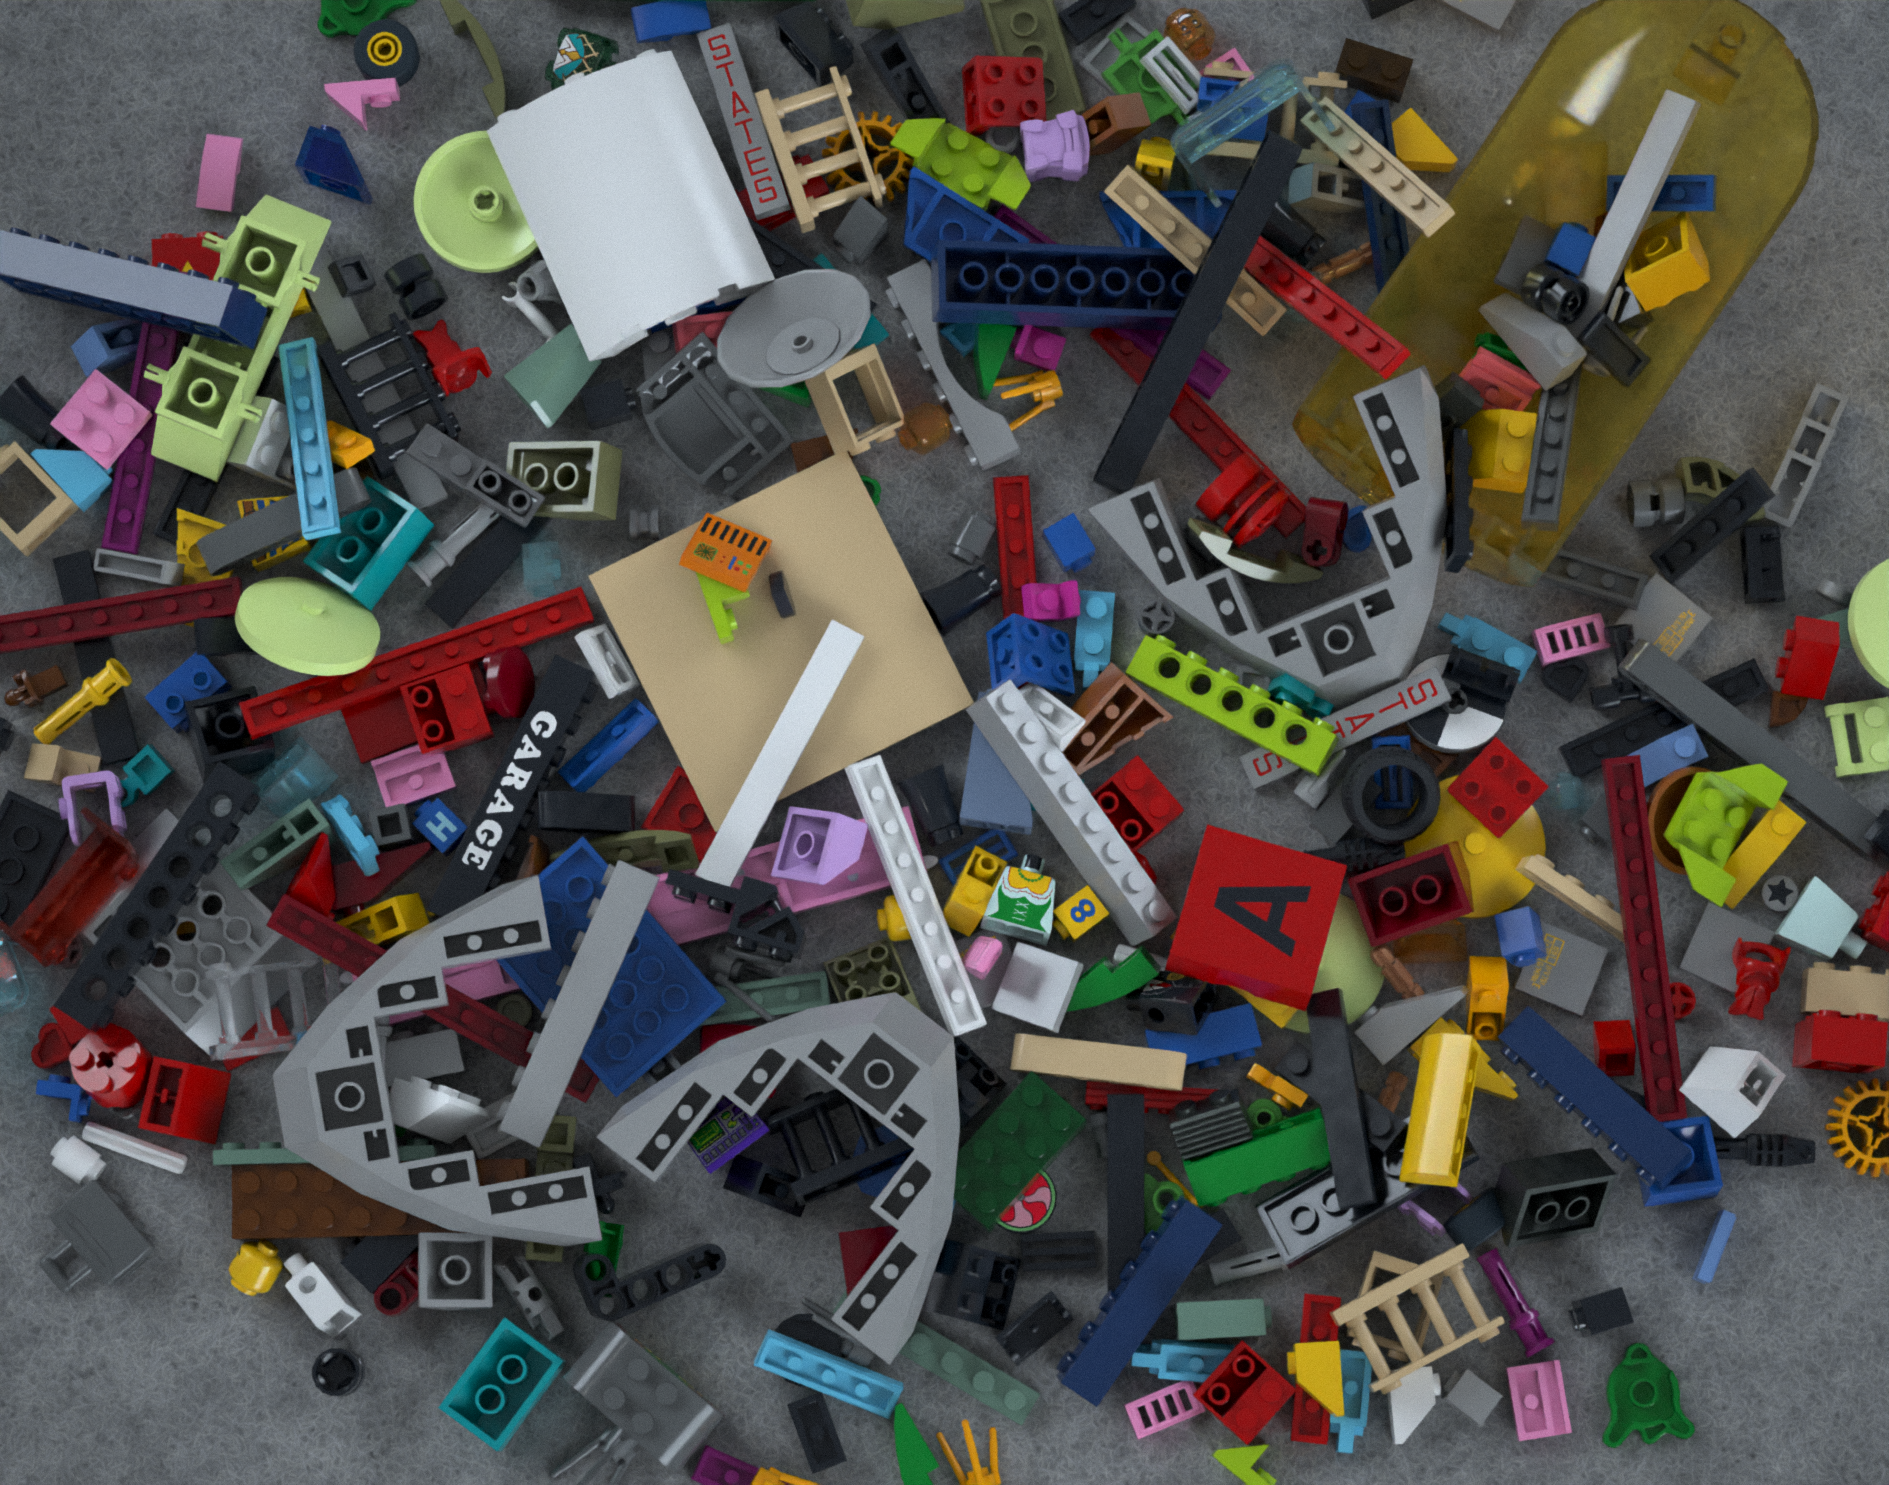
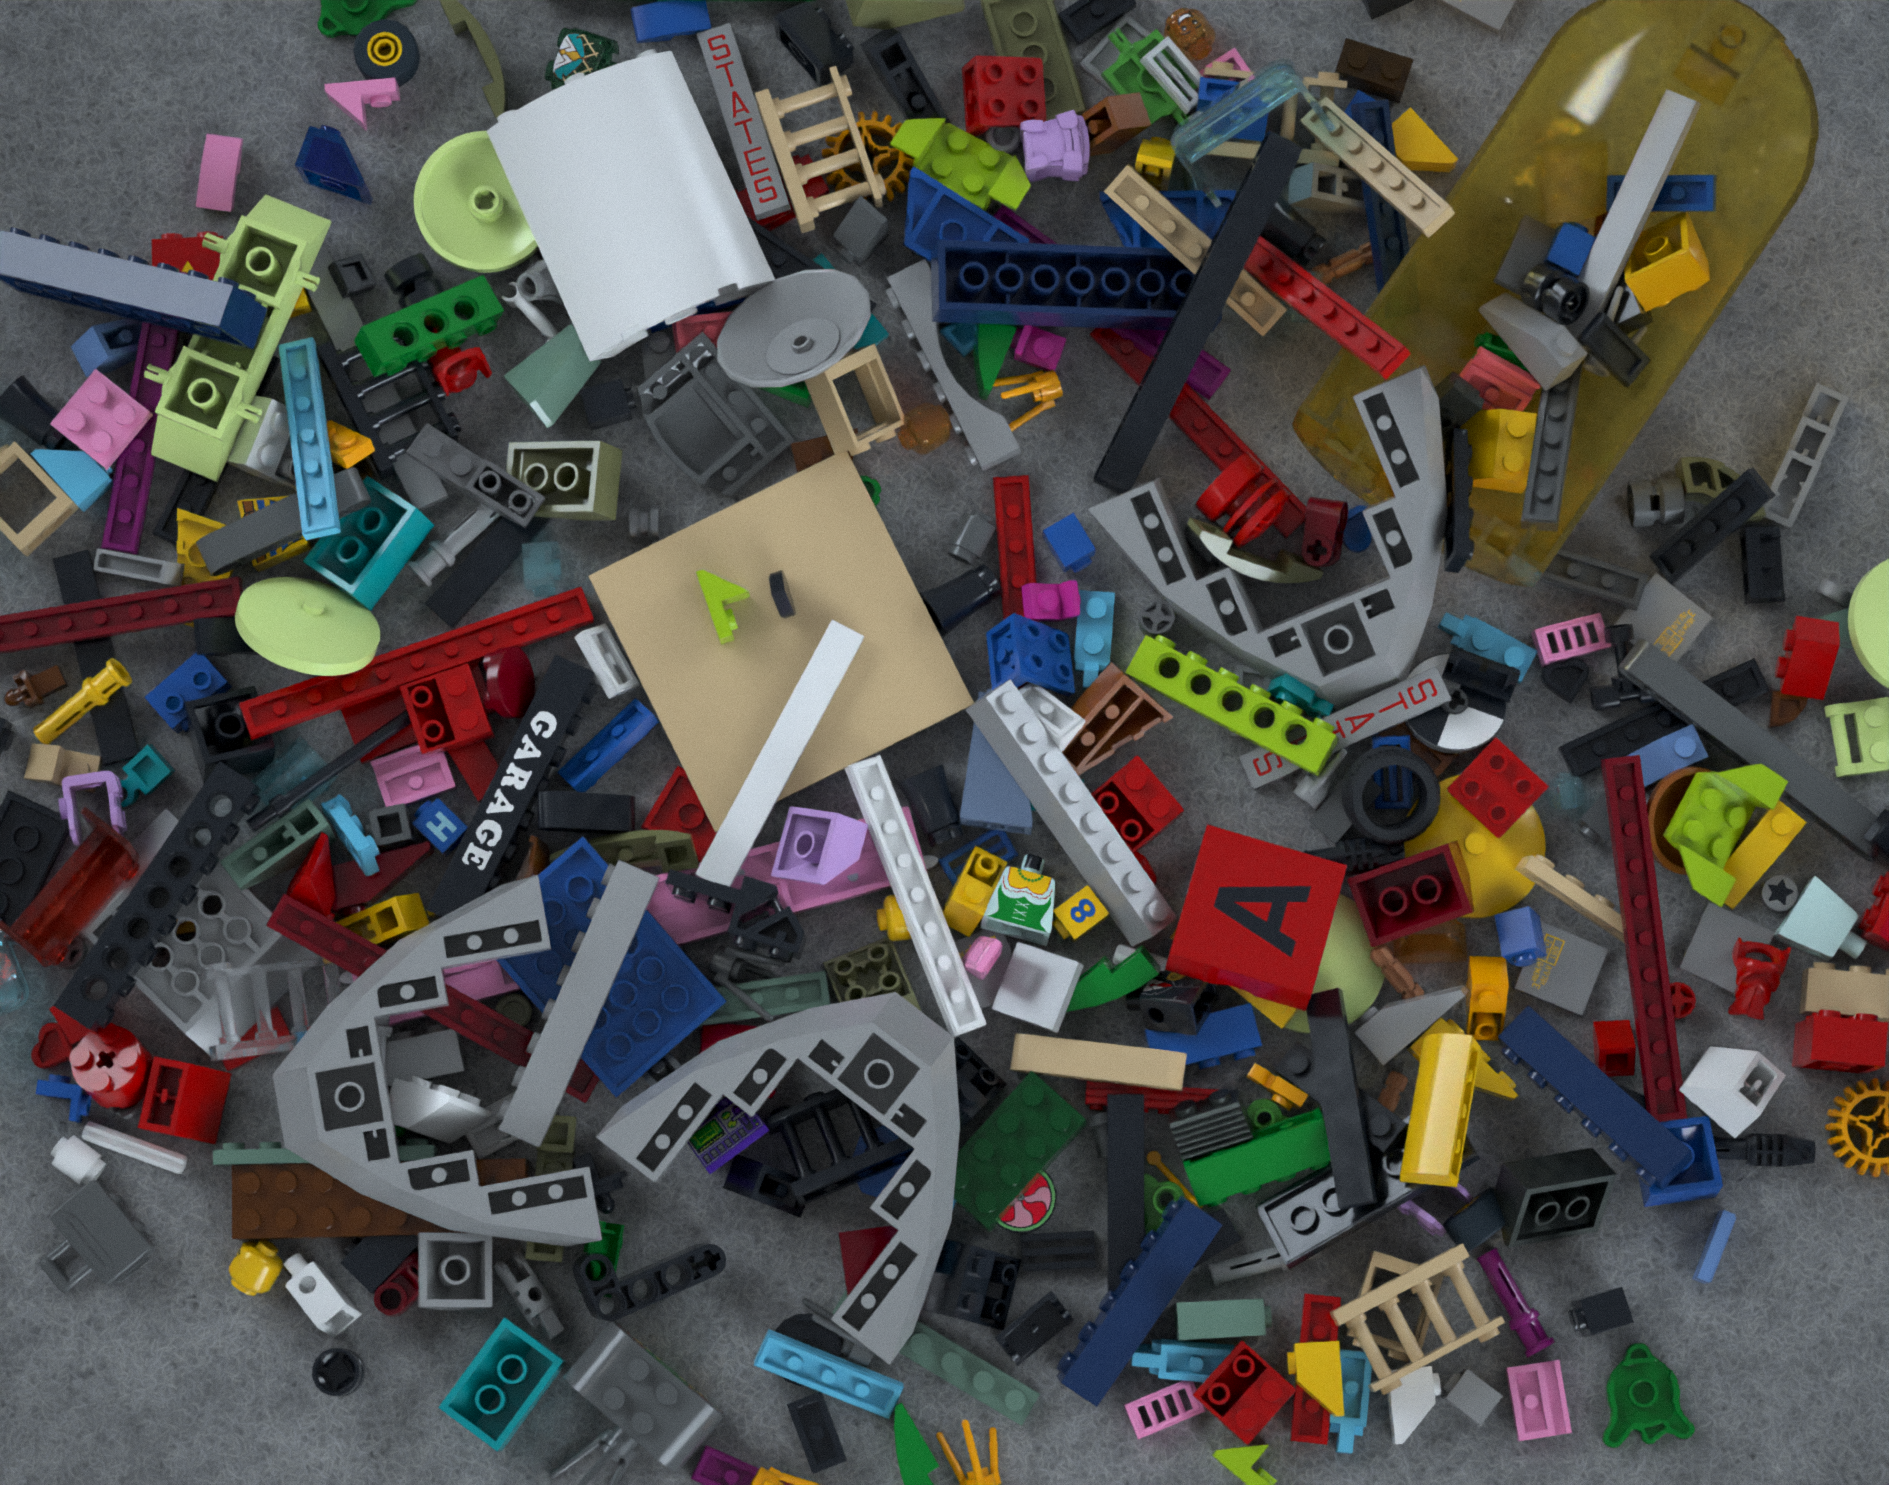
(281, 804): none -> black bar
(471, 298): none -> green brick
(476, 767): none -> red tile
(725, 552): orange tile -> none

